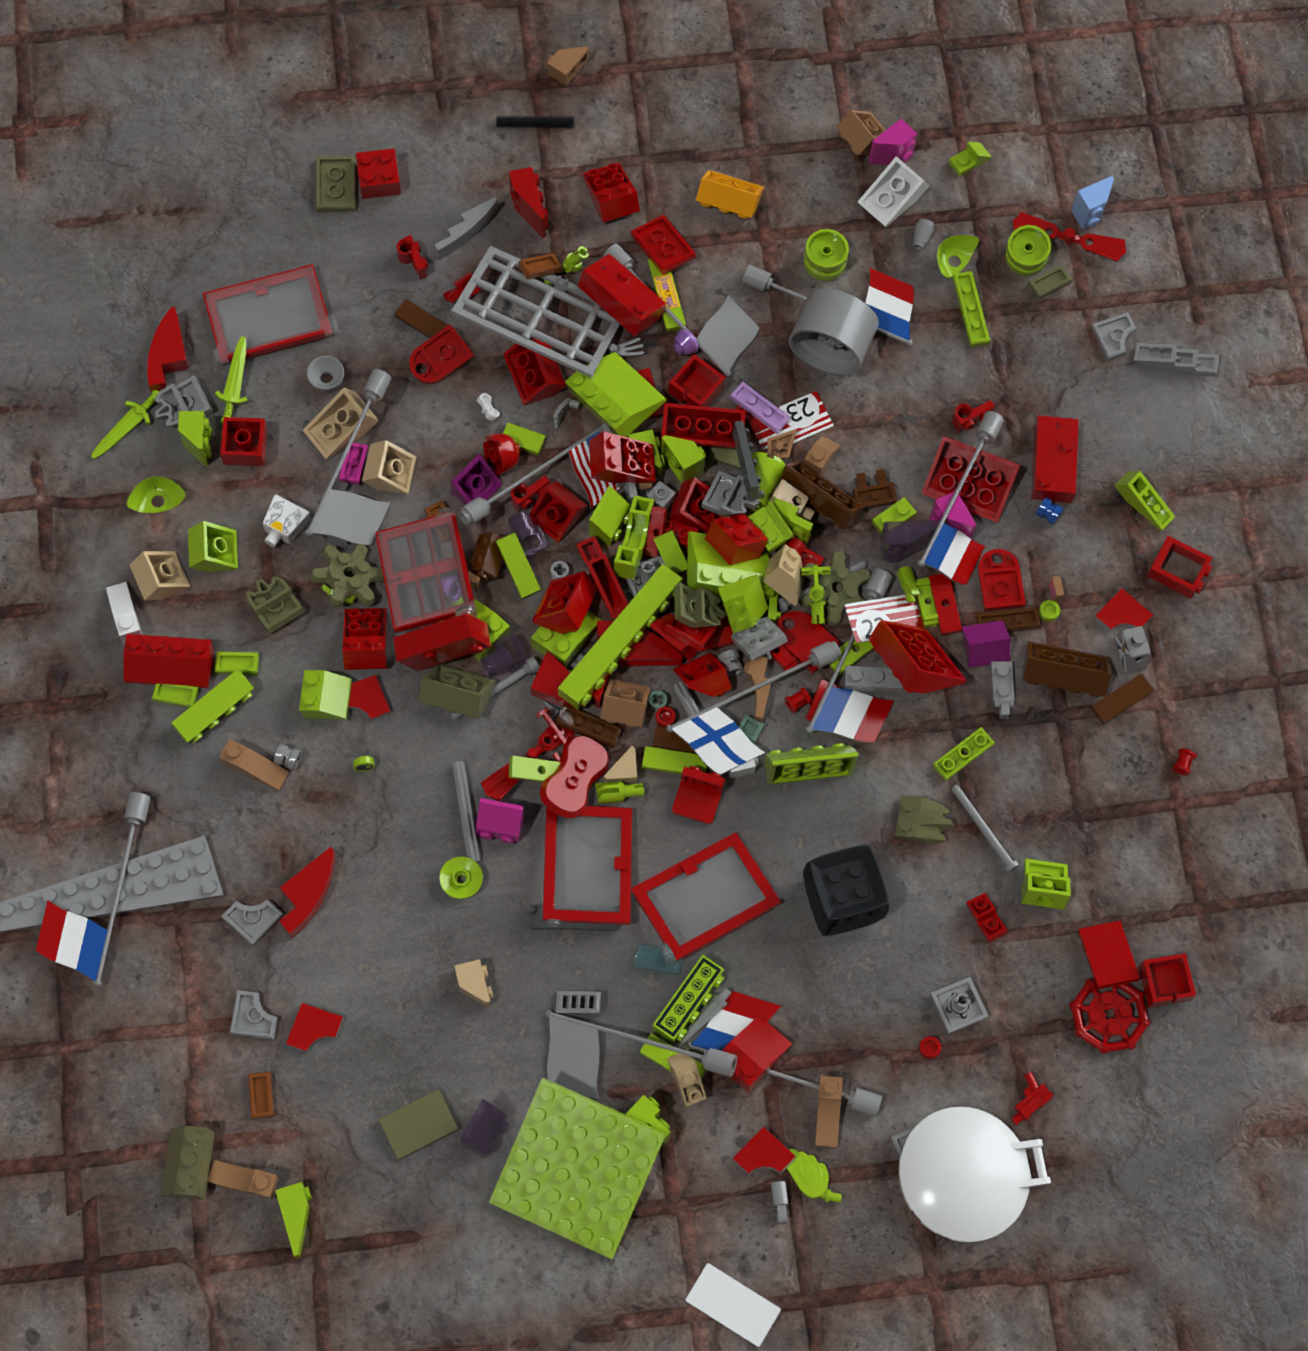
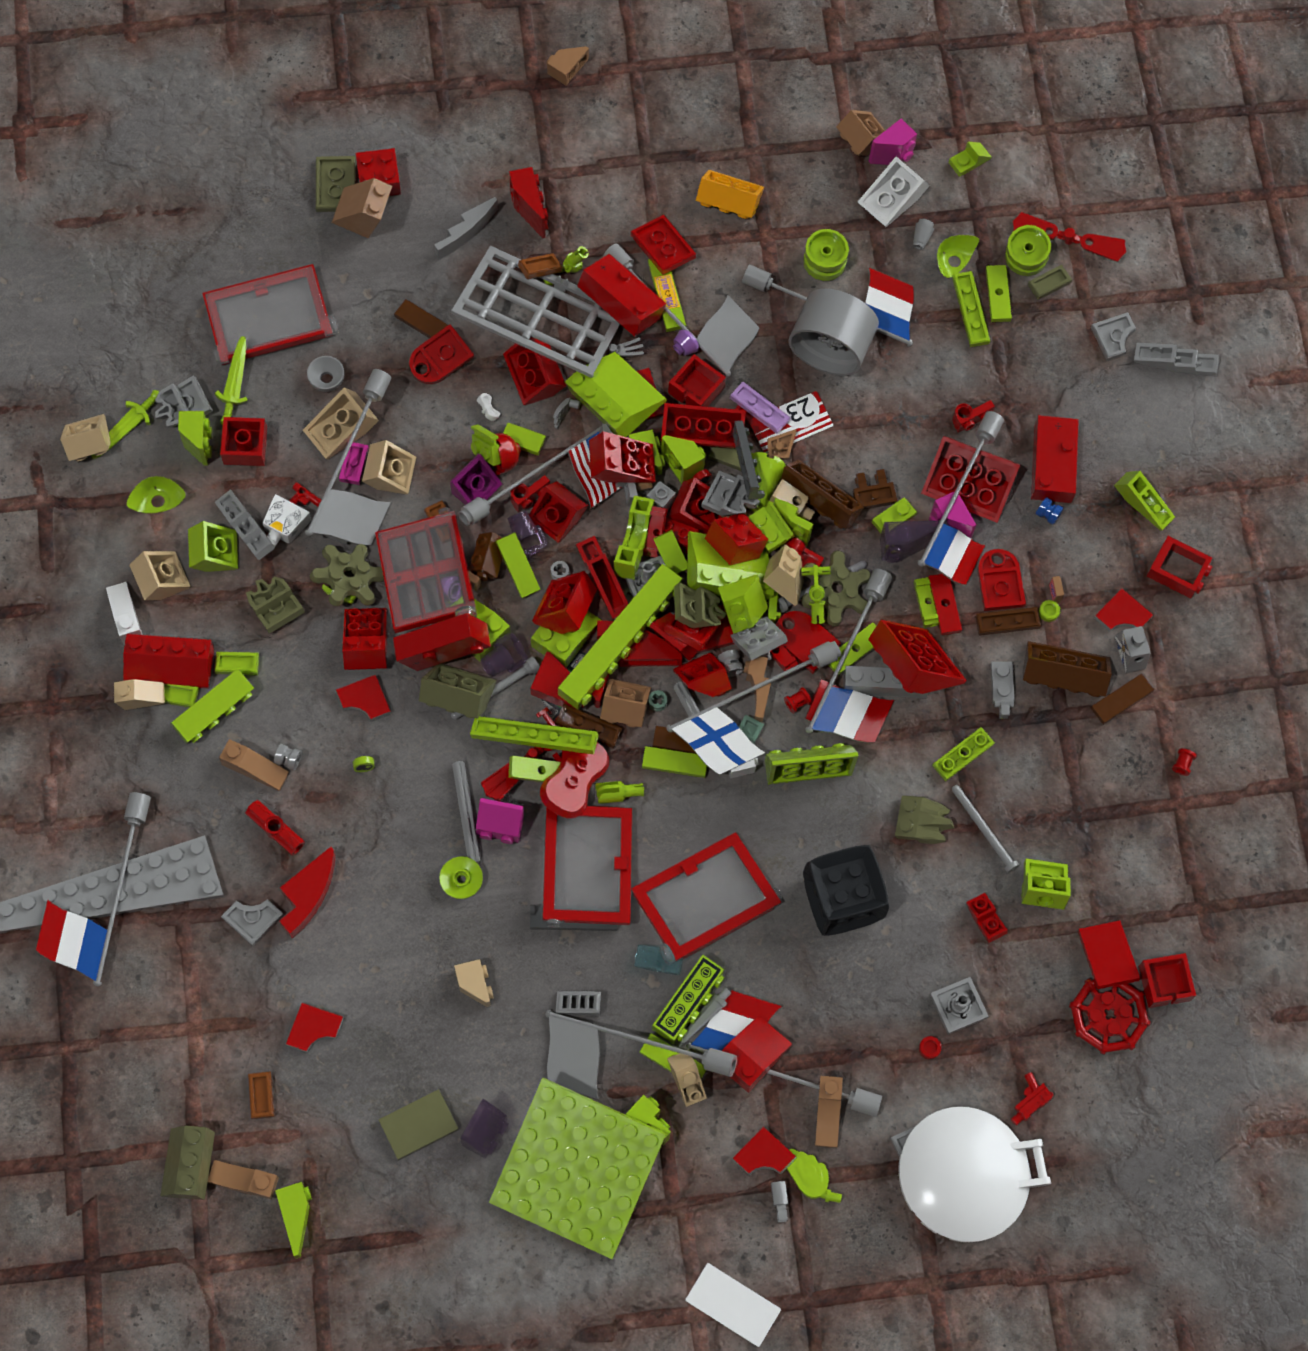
(86, 438): none -> tan slope
(138, 694): none -> tan slope
(166, 351): red slope -> none
(244, 524): none -> light grey slope
(250, 1018): light grey tile -> none
(265, 819): none -> red piece
(305, 497): none -> red hose
(324, 695): lime slope -> none
(362, 206): none -> medium nougat slope
(413, 256): red plate -> none
(460, 284): red plate -> none
(485, 444): none -> lime plate
(501, 121): black axle -> none
(534, 735): none -> lime plate
(609, 517): lime slope -> none
(611, 192): red slope -> none
(624, 769): tan slope -> none
(665, 716): red tile -> none
(698, 795): red bracket -> none
(704, 476): none -> red tile
(821, 454): medium nougat slope -> none
(867, 614): sticker -> none
(908, 583): lime bar -> none
(986, 643): magenta slope -> none
(998, 284): none -> lime tile
(1091, 202): light blue slope -> none

